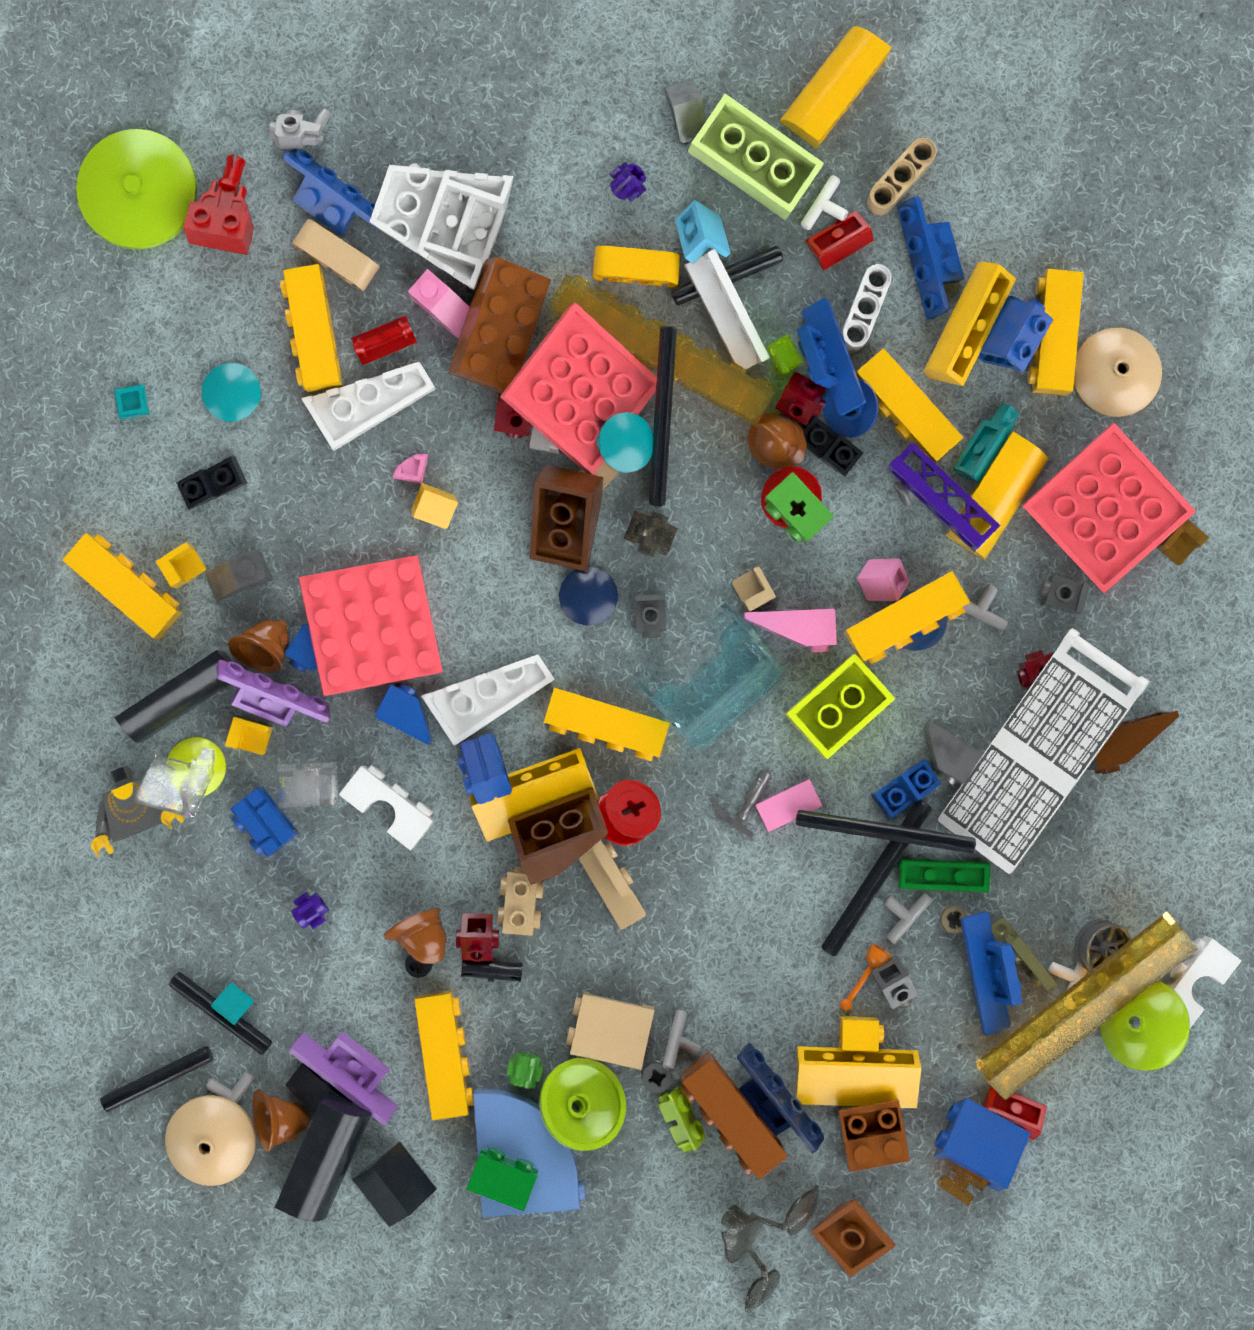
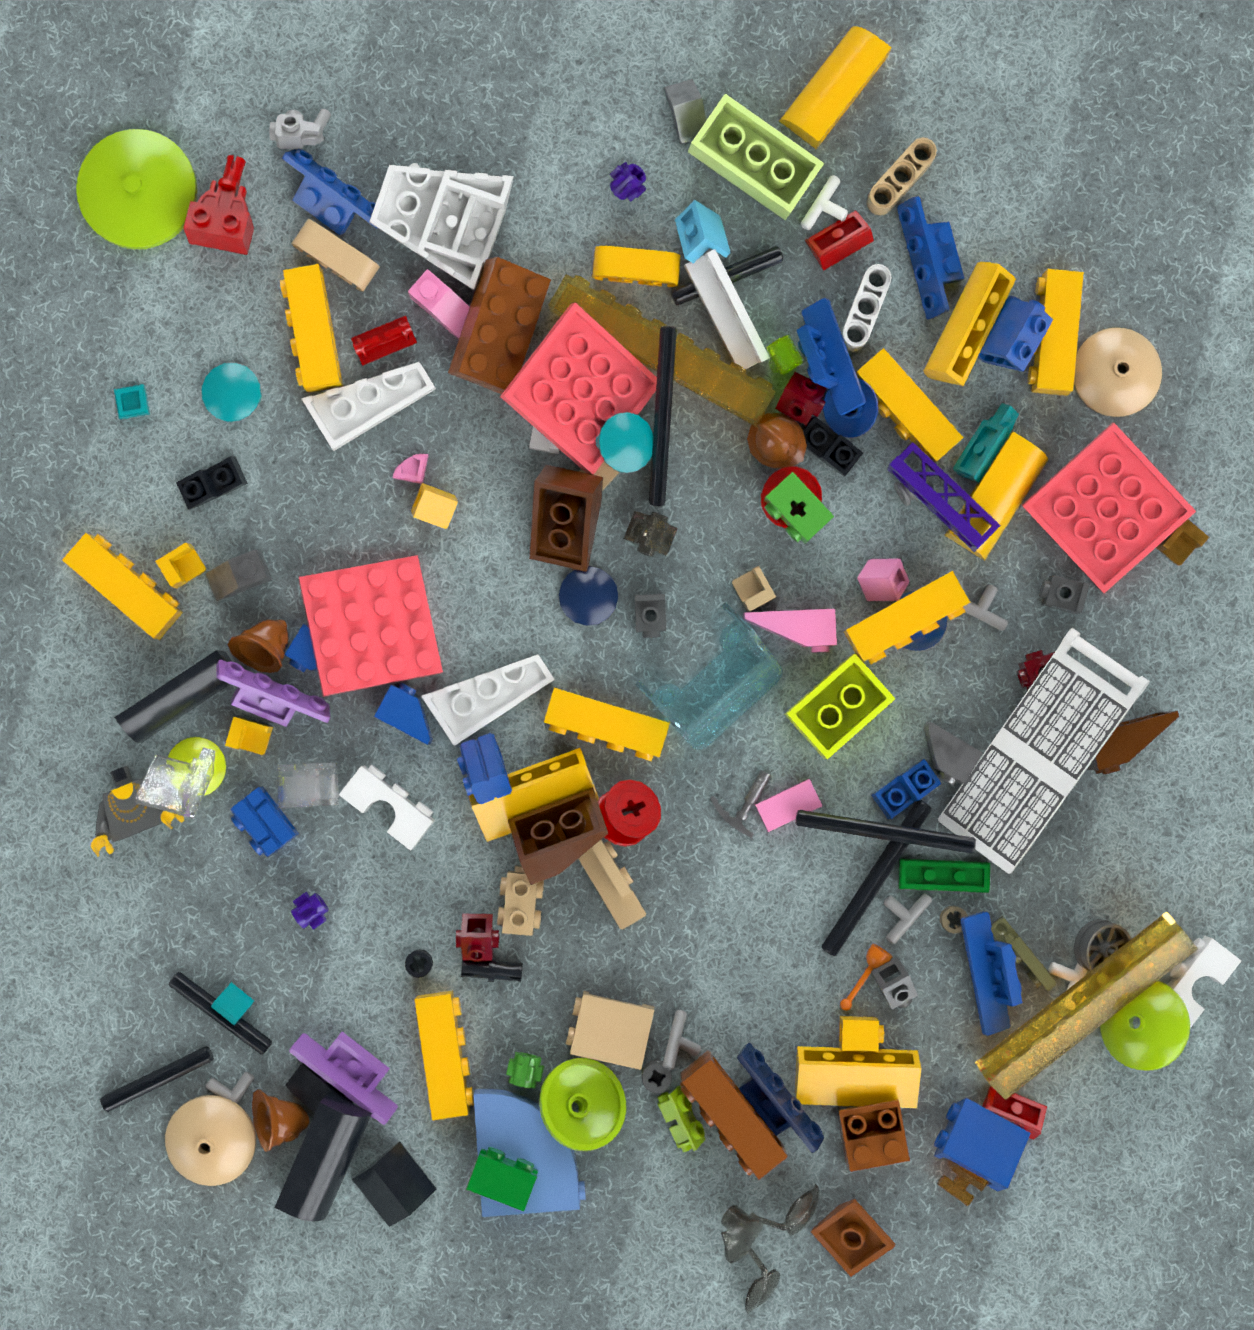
(421, 936): dark orange piece -> none
(510, 421): dark red brick -> none

